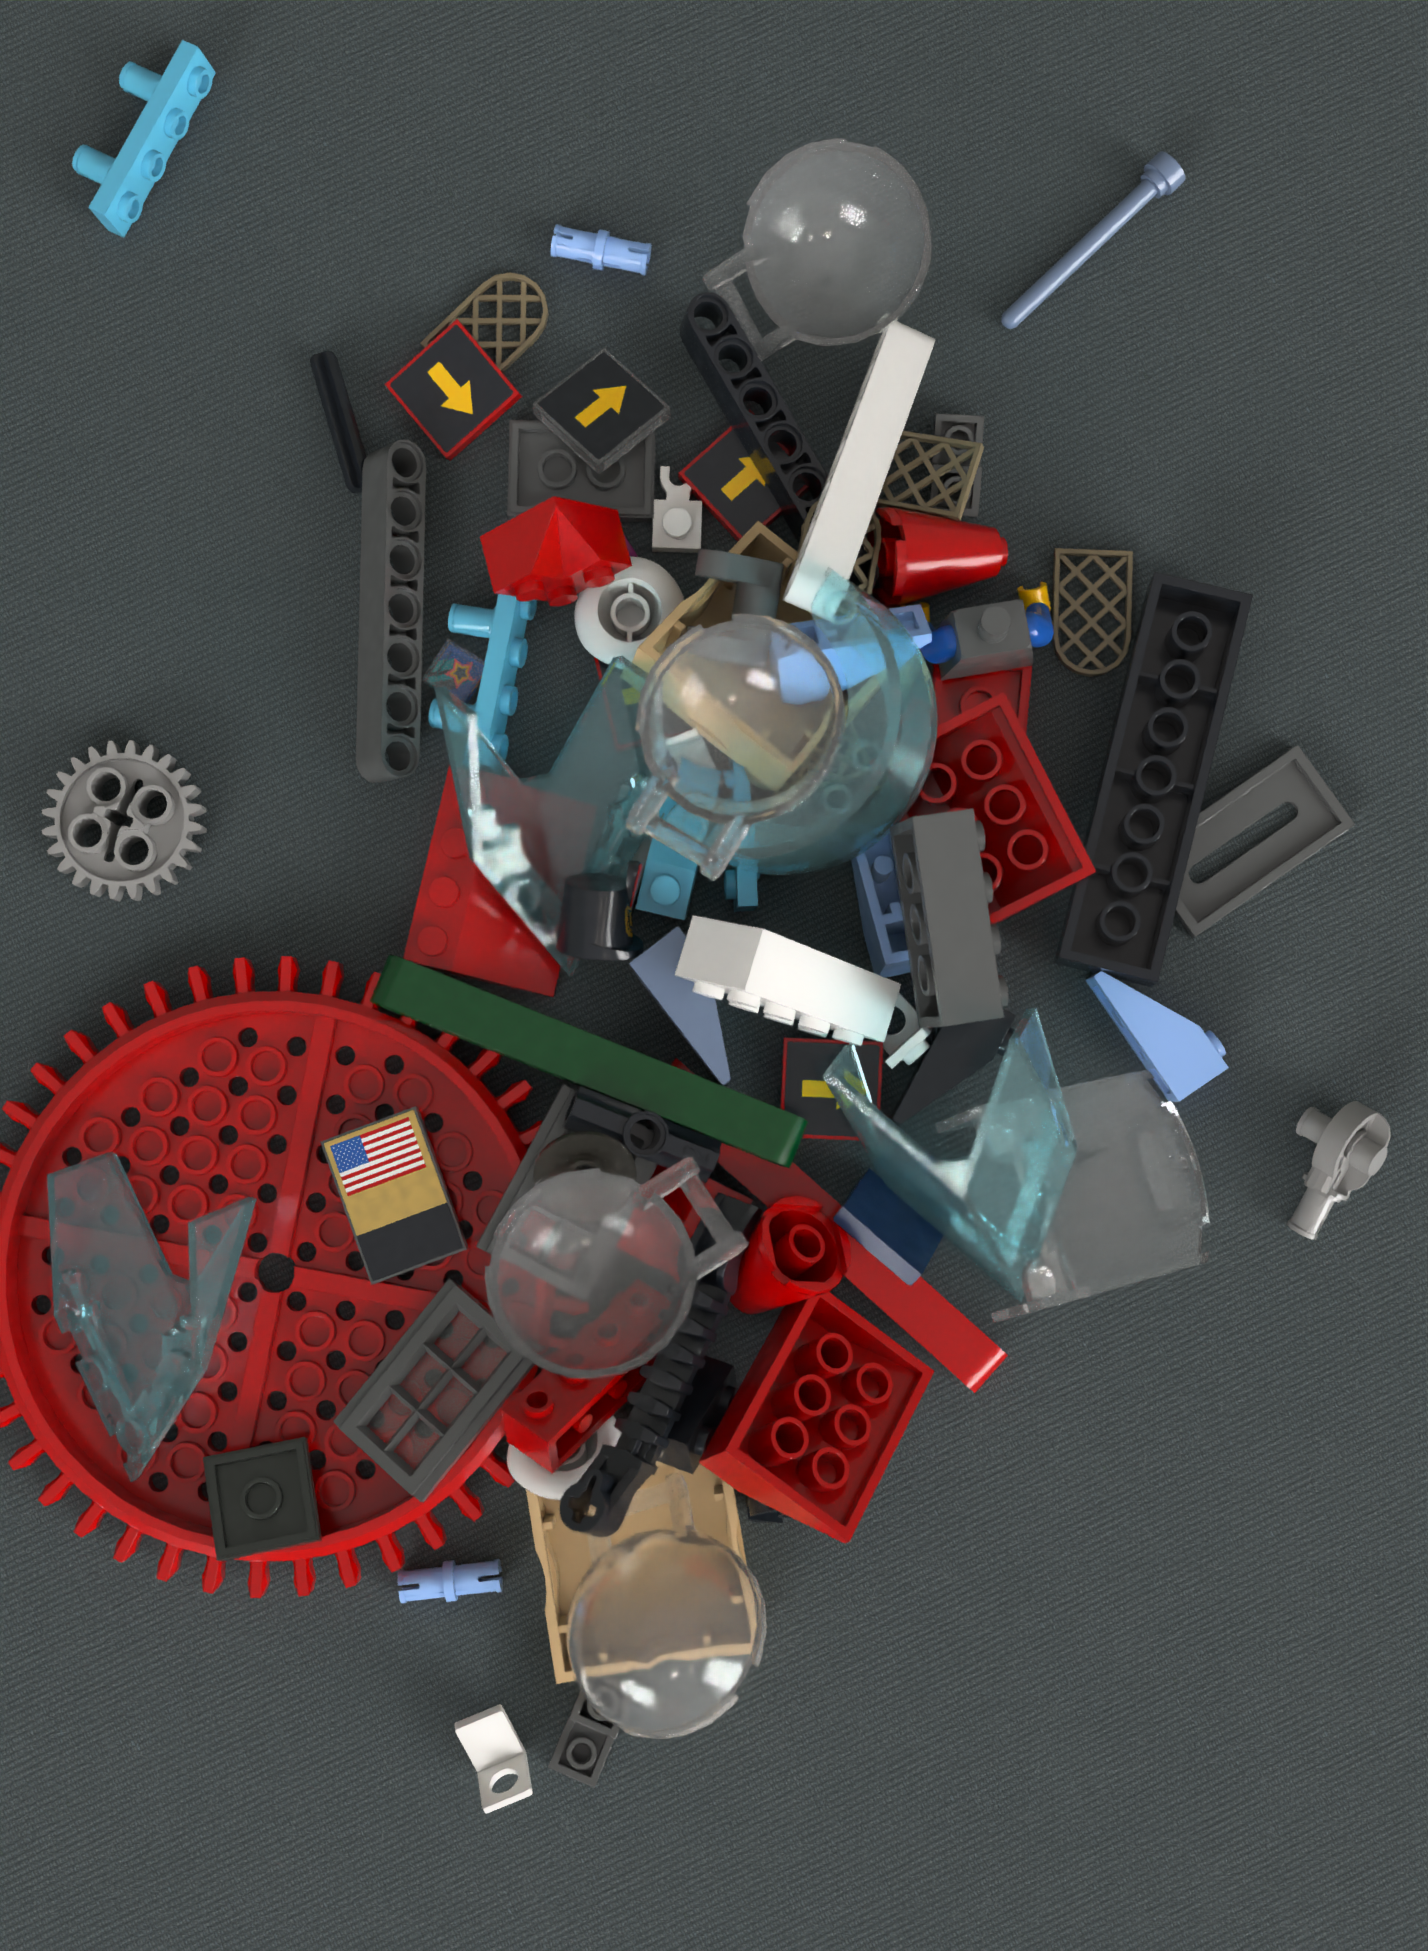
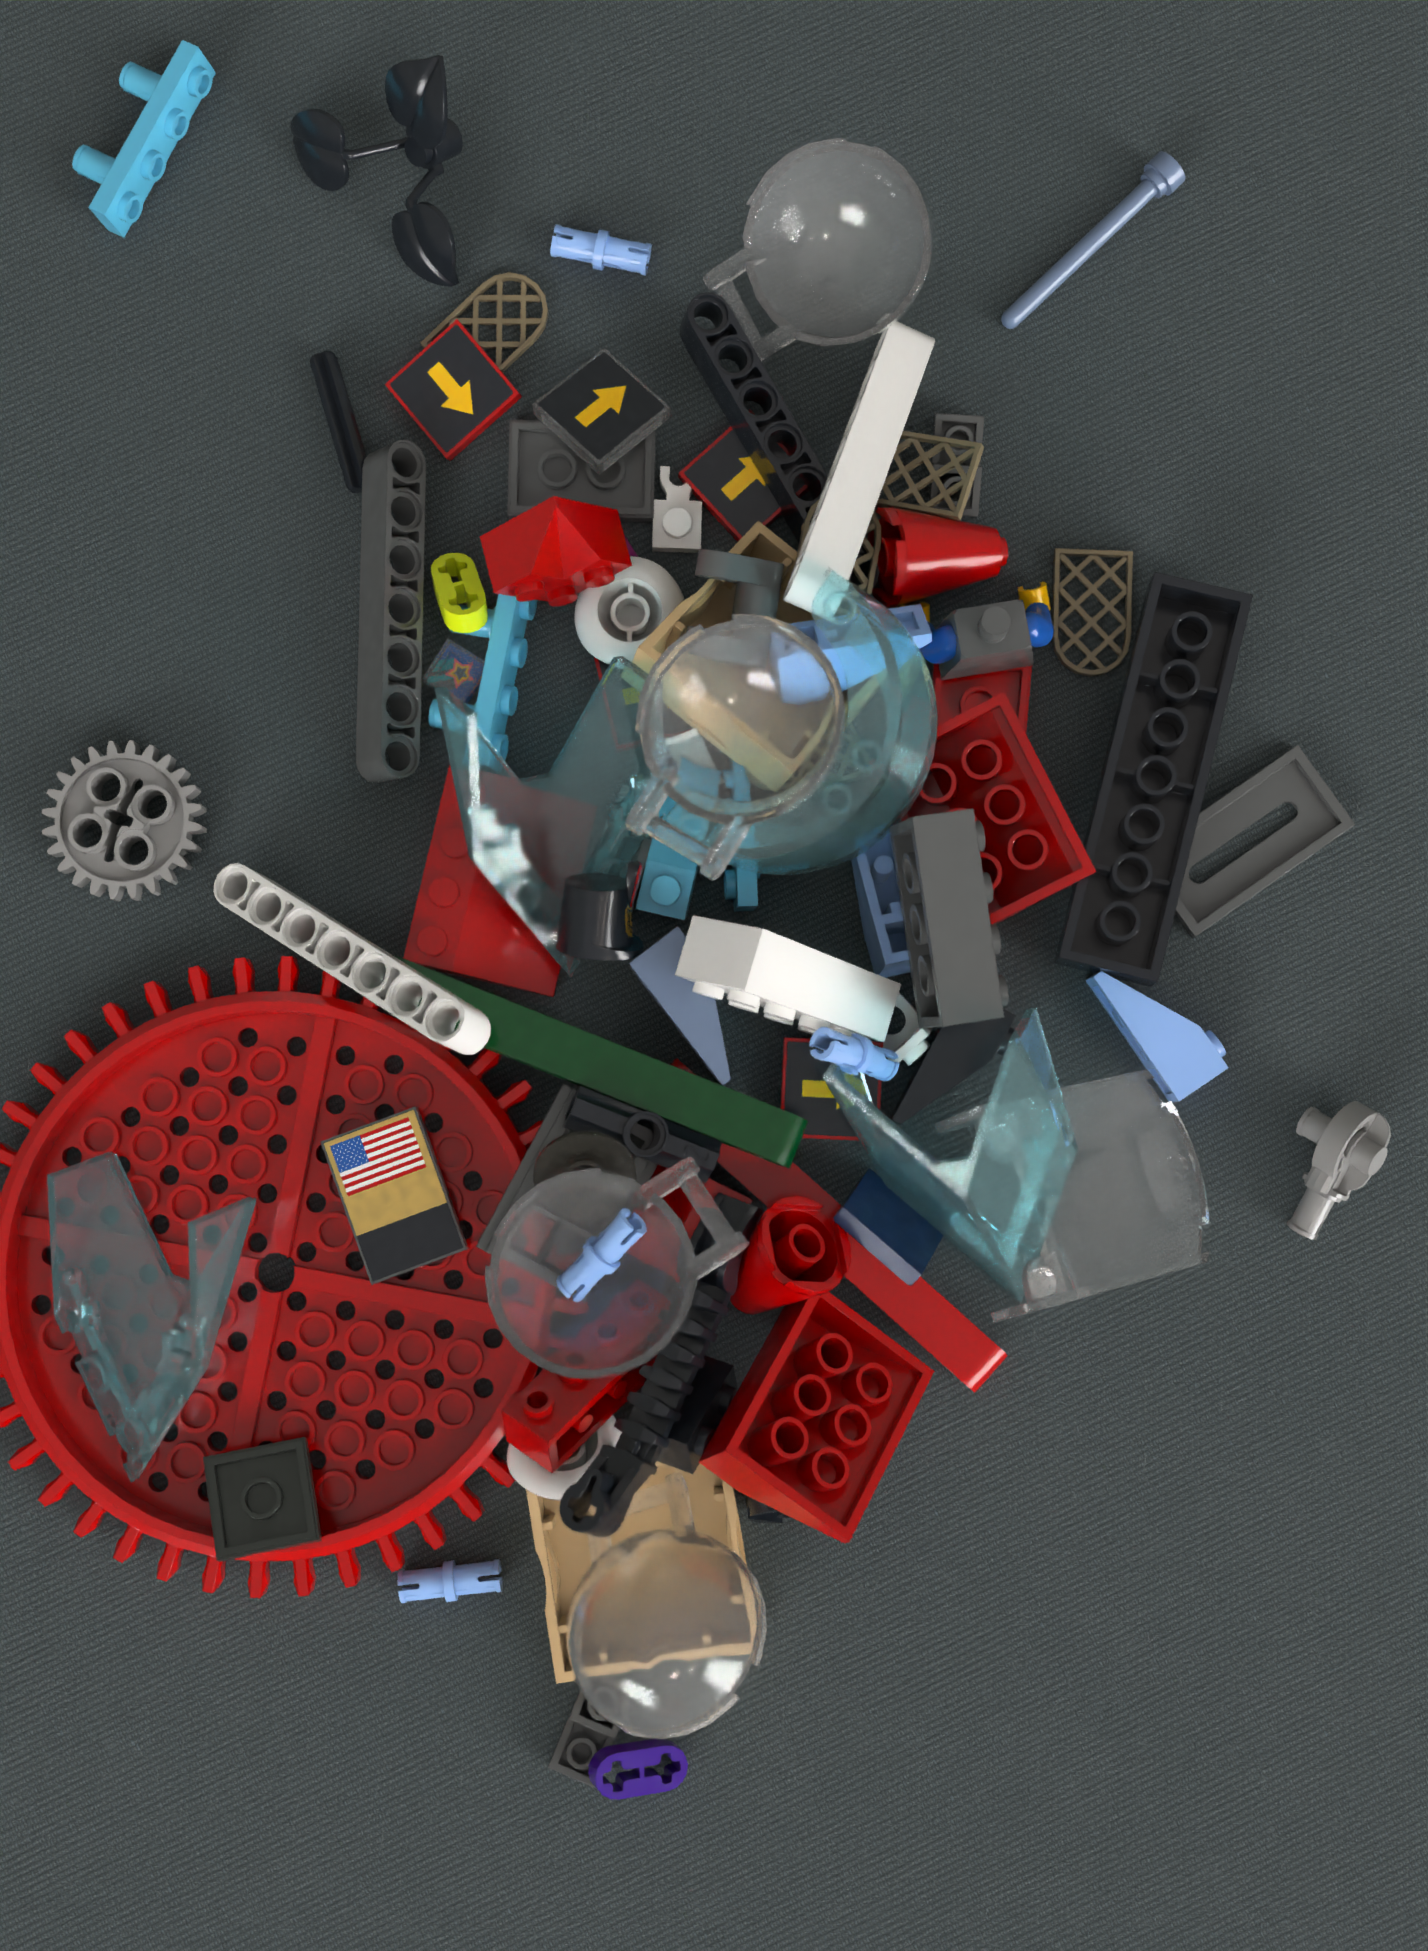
(352, 959): none -> white beam
(420, 102): none -> black plant
(434, 1391): dark grey piece -> none
(467, 590): none -> neon yellow beam
(494, 1753): white bracket -> none
(601, 1254): none -> light blue pin
(639, 1780): none -> dark purple beam
(854, 1054): none -> light blue pin

